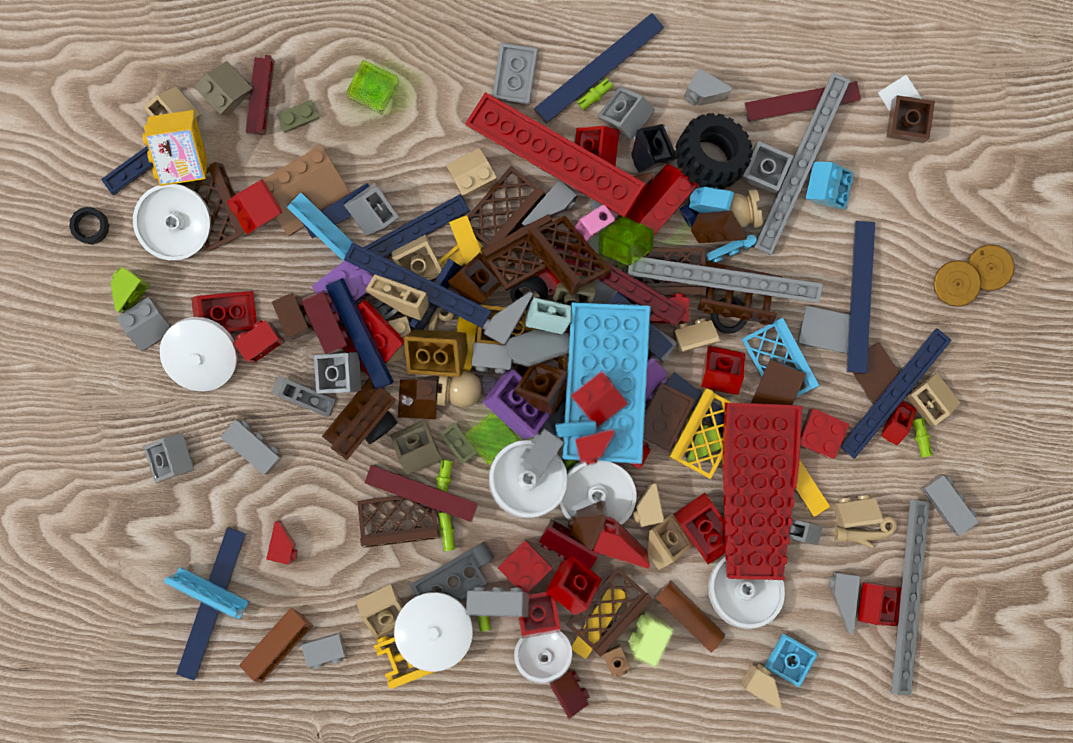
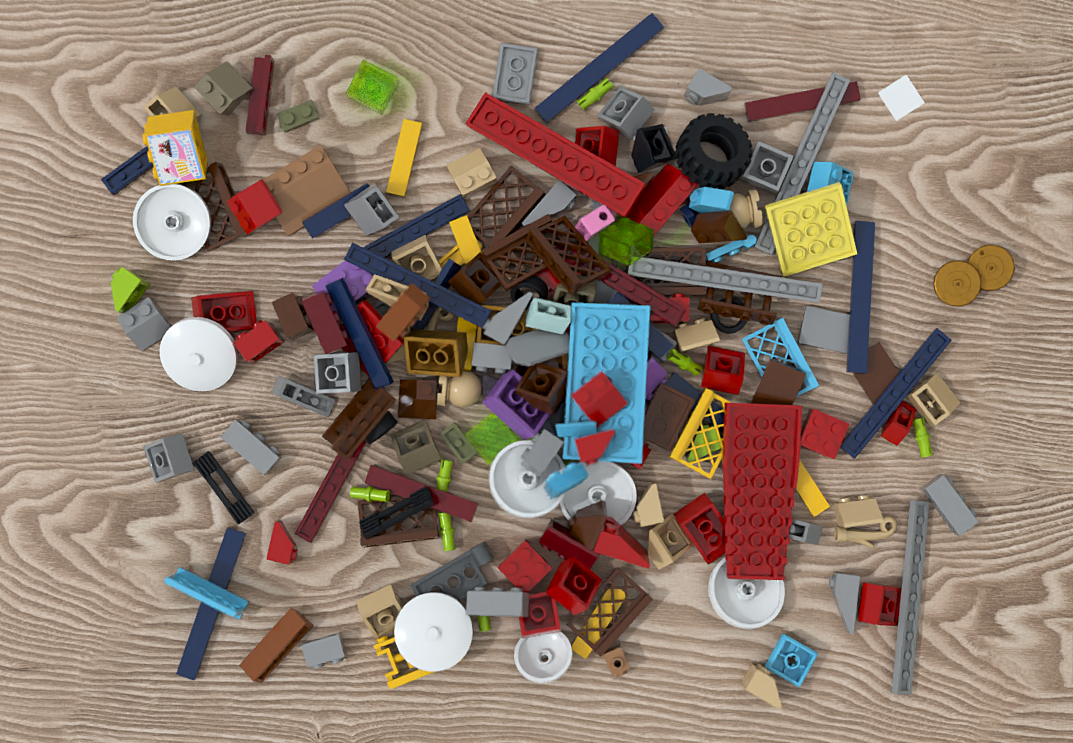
(74, 223): black tyre -> none
(206, 465): none -> black container
(320, 225): medium azure fence -> none
(327, 495): none -> dark red tile
(370, 494): none -> lime pin
(372, 524): none -> black container
(404, 158): none -> yellow tile
(404, 313): none -> dark orange brick
(568, 479): none -> medium azure brick
(569, 693): dark red slope -> none
(650, 638): yellowish green brick -> none
(684, 362): none -> lime pin
(690, 616): dark orange brick -> none
(811, 229): none -> light yellow plate
(910, 119): reddish brown brick -> none

